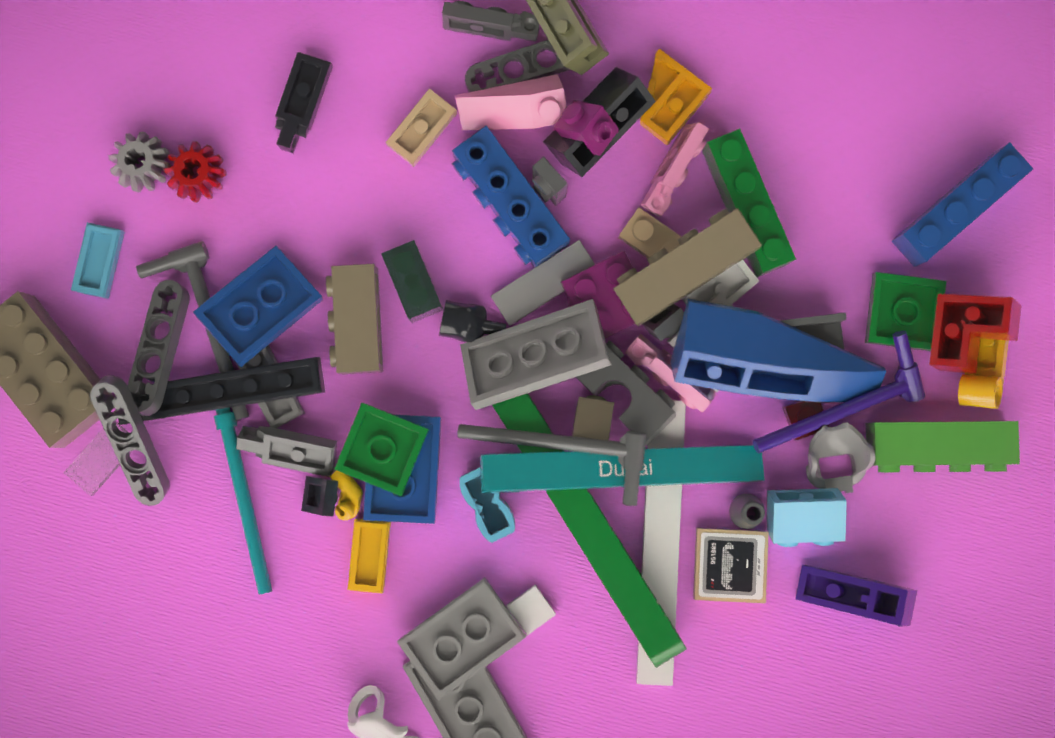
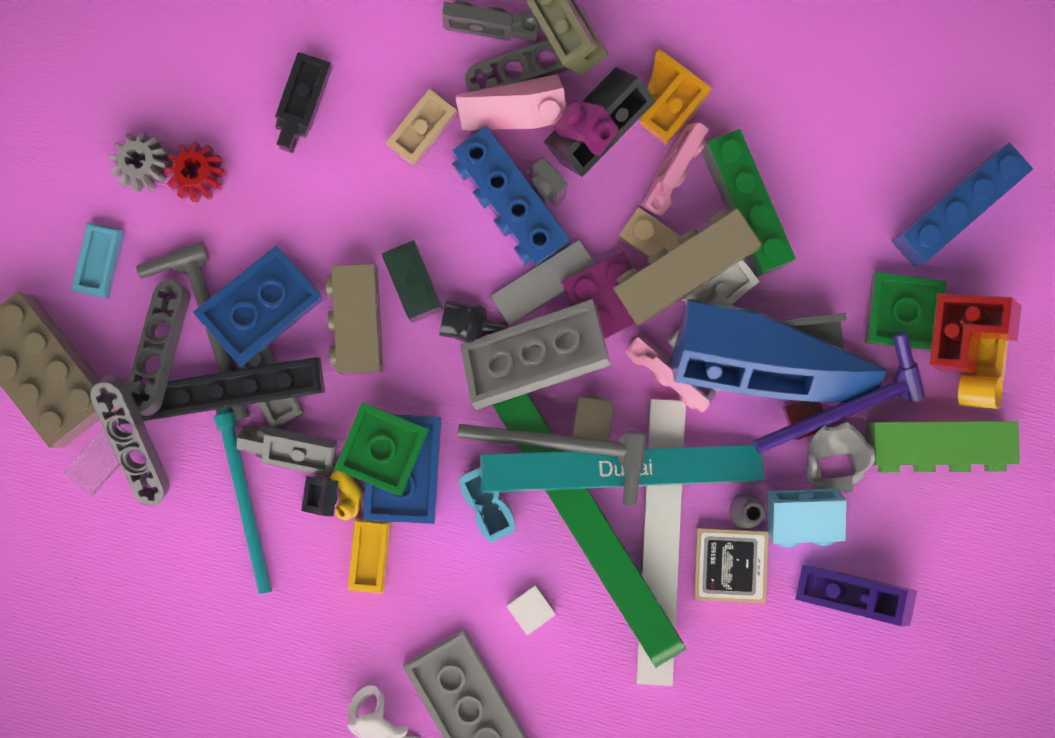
(461, 638): light grey tile -> none
(648, 410): dark grey arch -> none
(665, 323): dark grey plate -> none

